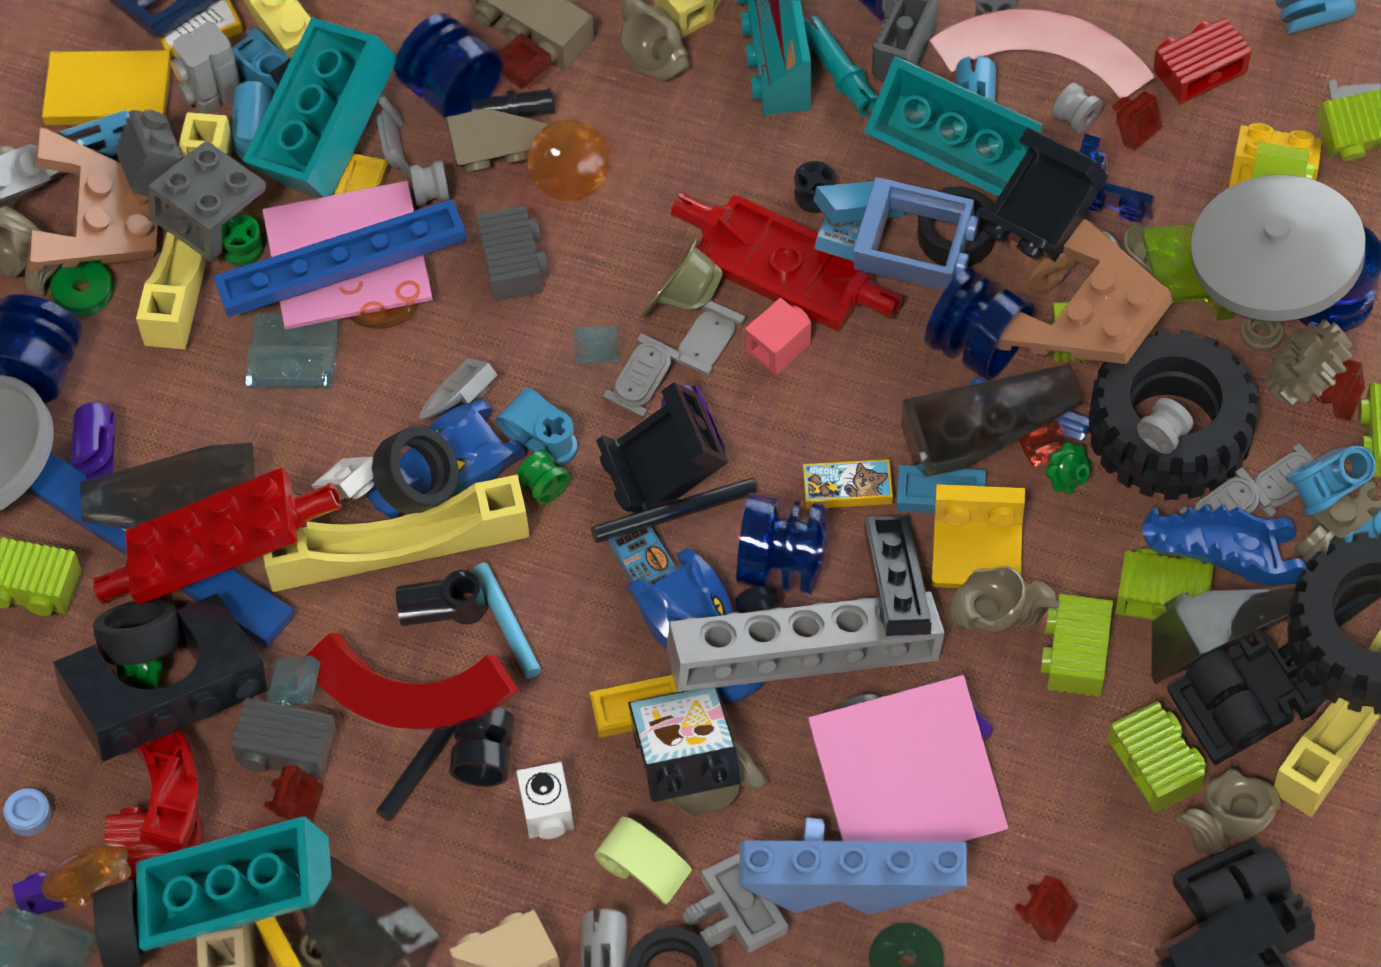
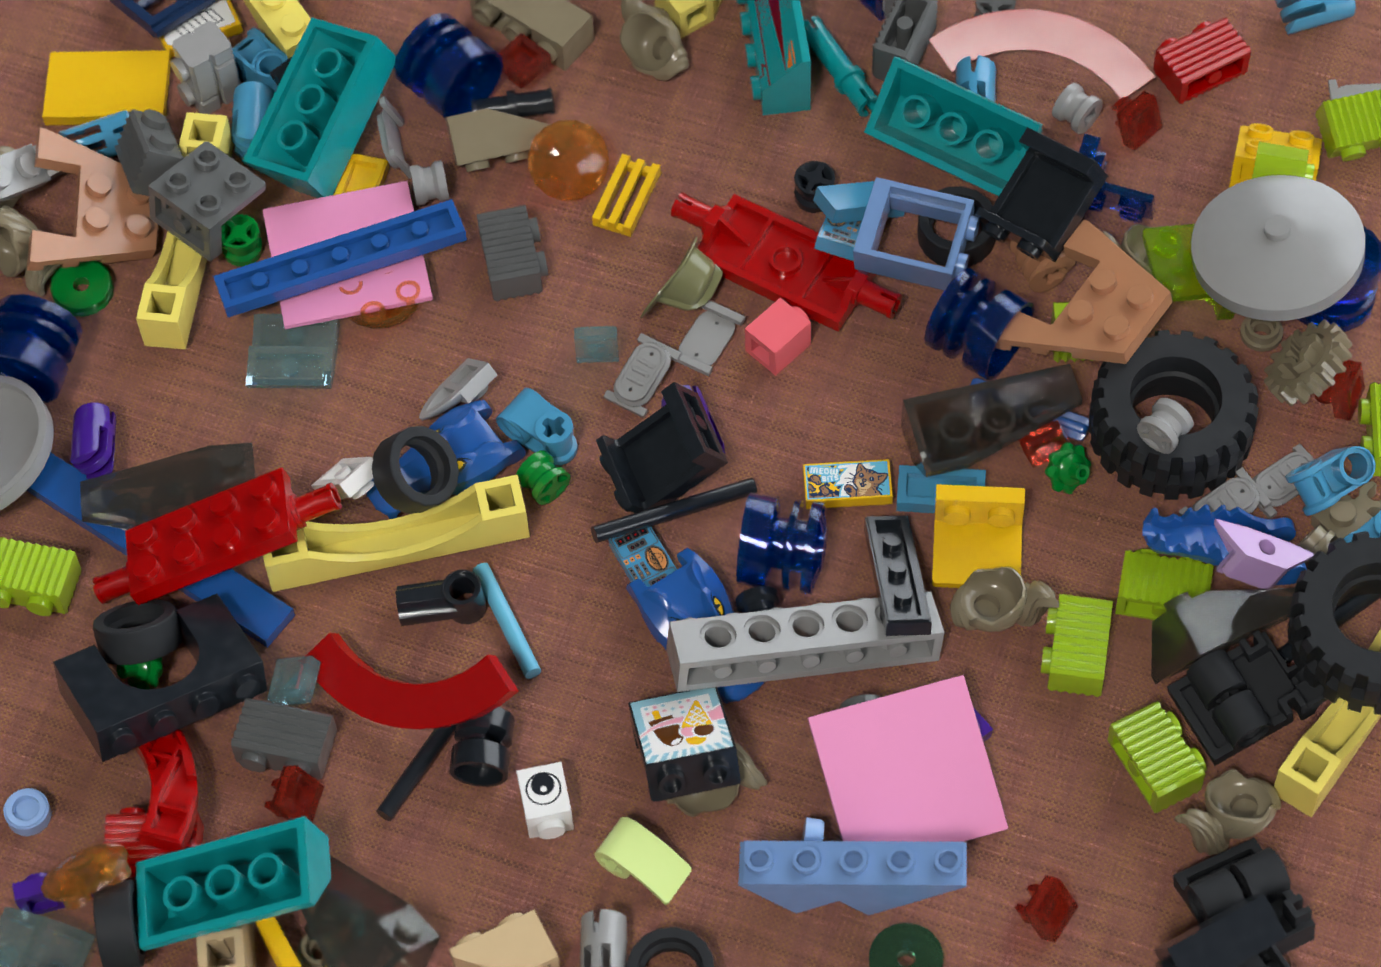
(612, 707): yellow tile -> none
(637, 169): none -> yellow tile
(746, 914): light grey hinge -> none
(1256, 556): none -> lavender piece

